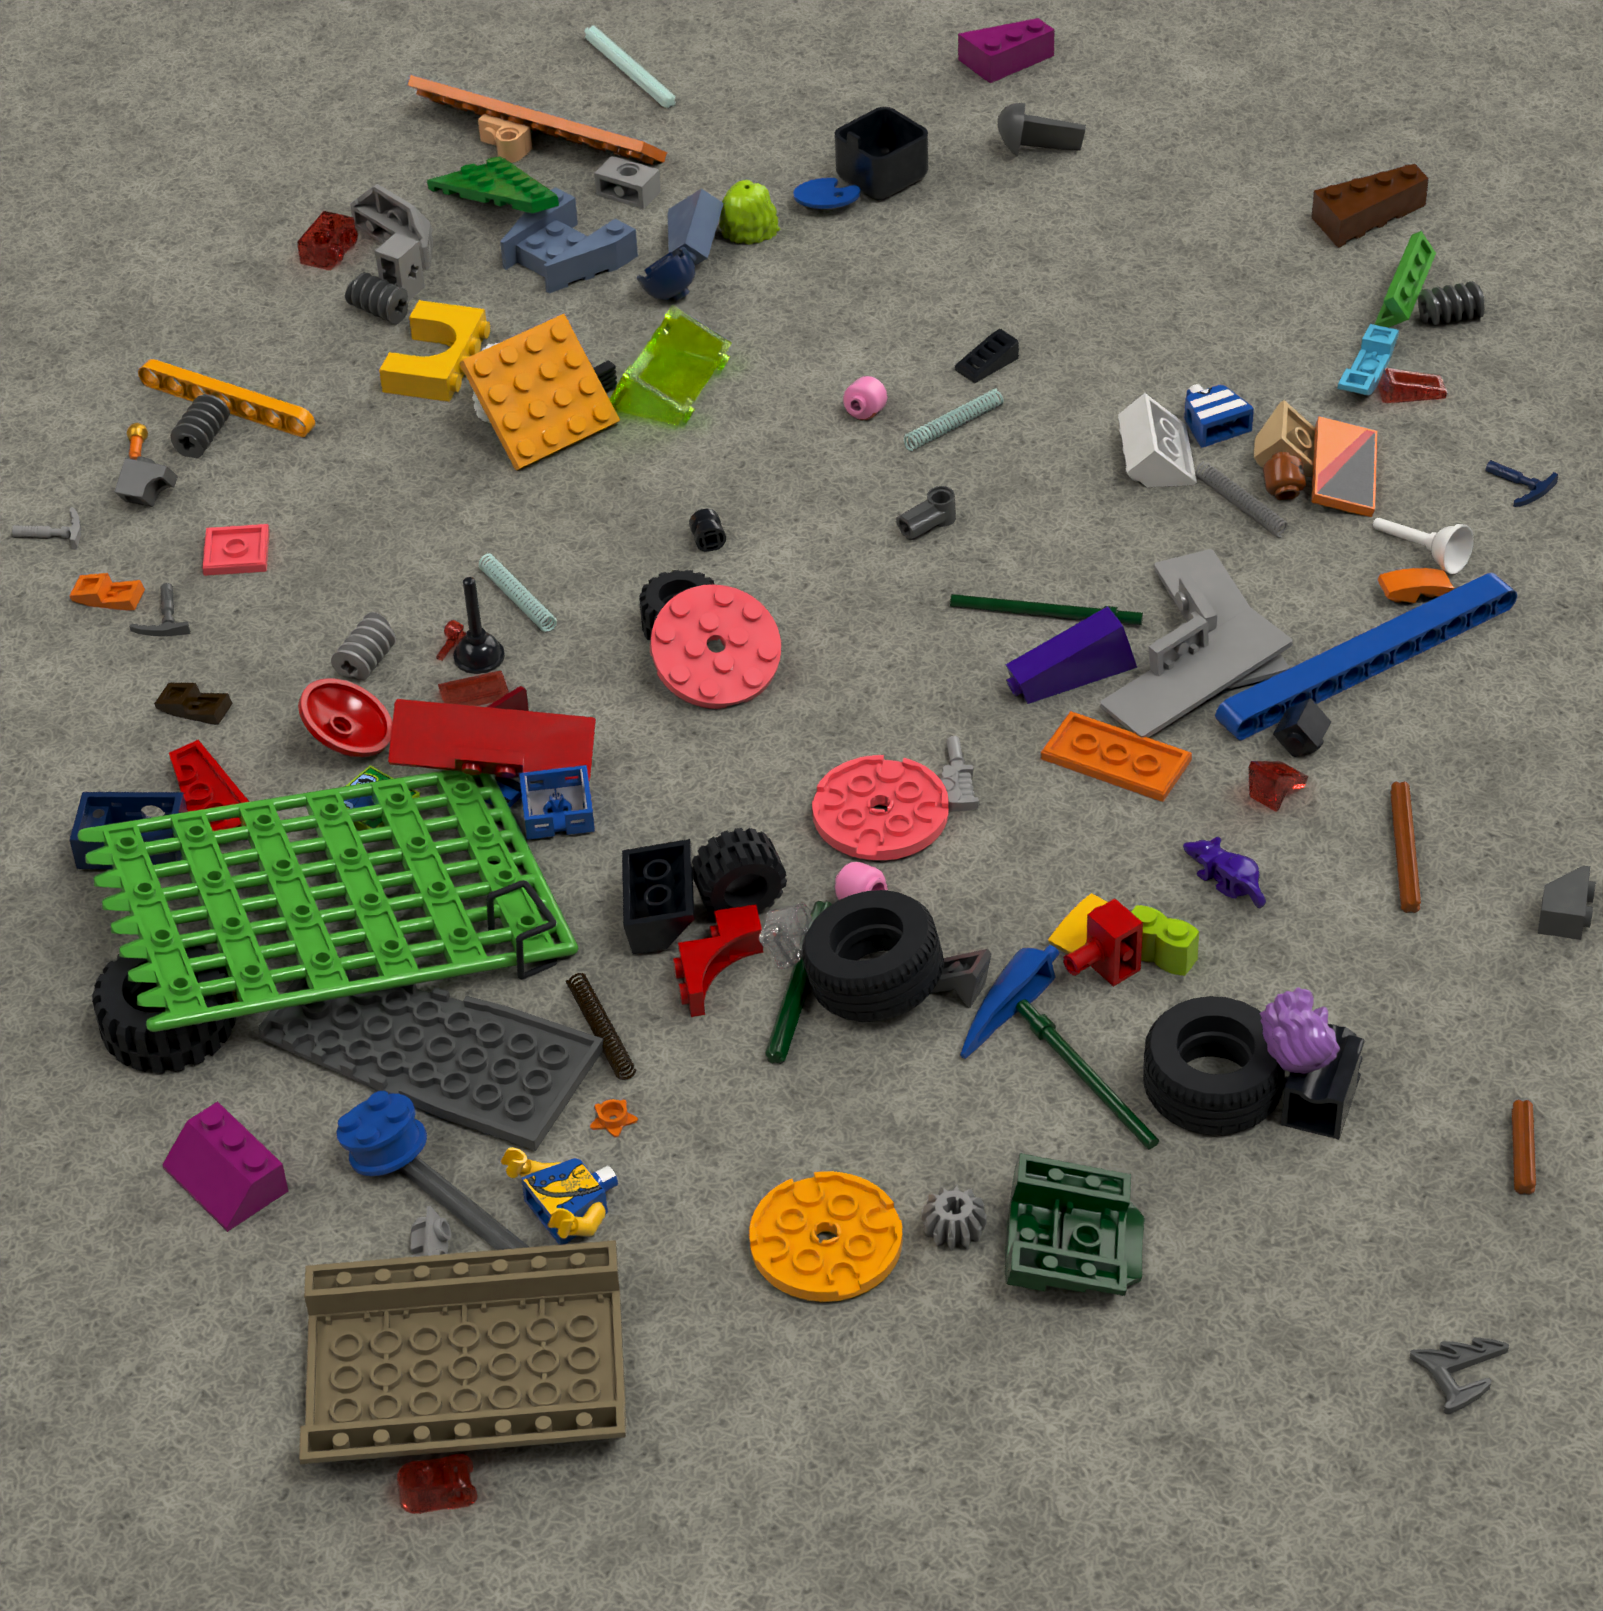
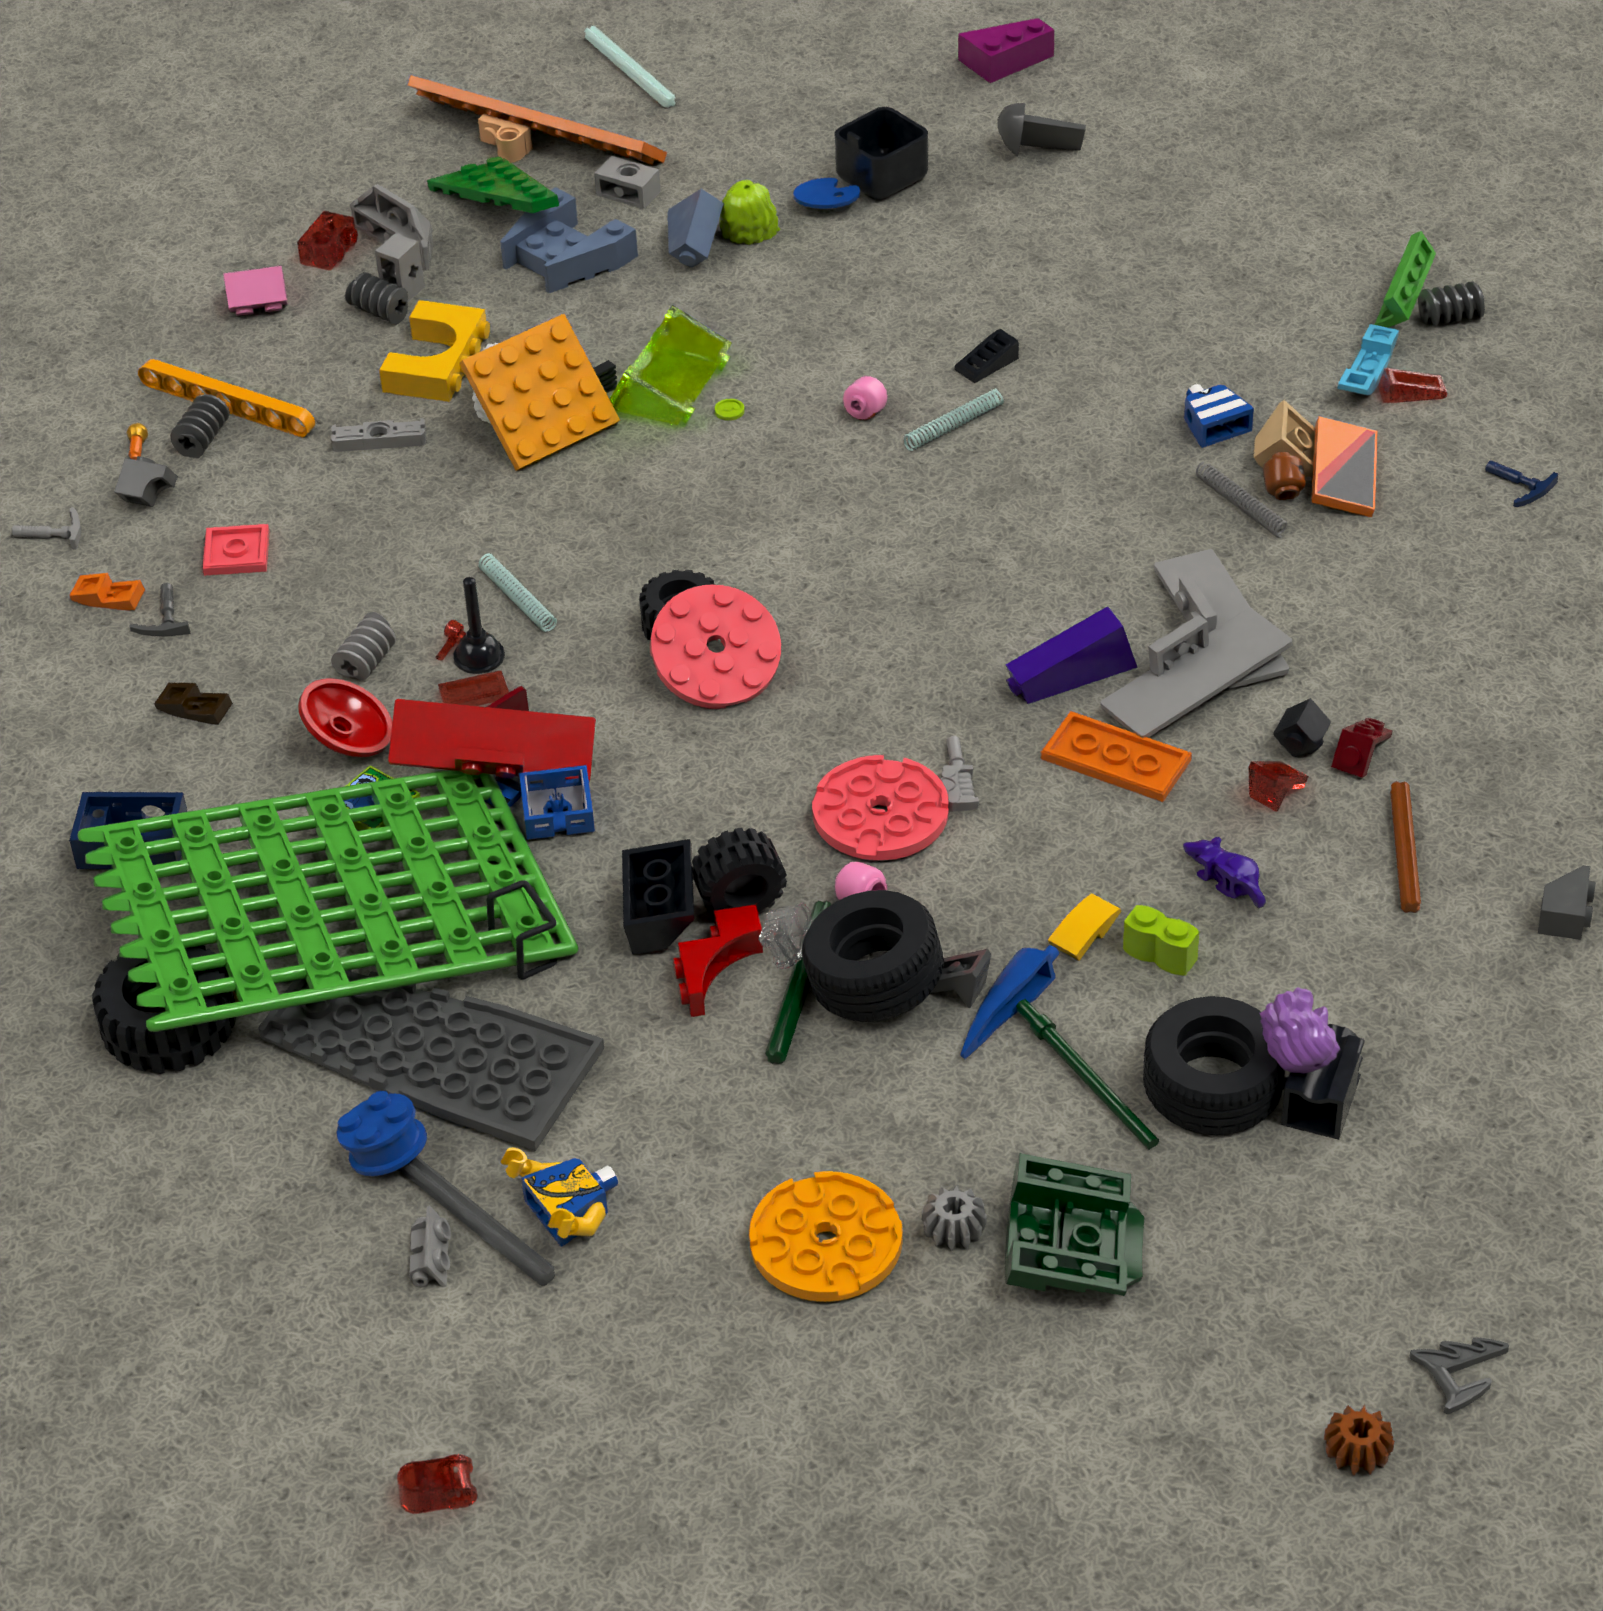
(205, 782): red wing -> none
(225, 1167): magenta slope -> none
(255, 290): none -> bright pink slope
(360, 436): none -> light grey piece
(463, 1352): dark tan slope -> none
(595, 1029): dark brown piece -> none
(612, 1108): orange plate -> none
(669, 276): dark blue cylinder -> none
(707, 530): black wheel -> none
(729, 409): none -> lime piece
(935, 511): dark grey piece -> none
(1041, 609): dark green bar -> none
(1111, 944): red brick -> none
(1155, 445): white slope -> none
(1357, 746): none -> dark red bracket
(1359, 1439): none -> dark orange gear
(1366, 655): blue beam -> none
(1368, 202): reddish brown wedge -> none
(1409, 583): orange slope -> none
(1449, 546): white piece -> none
(1523, 1147): dark orange axle -> none

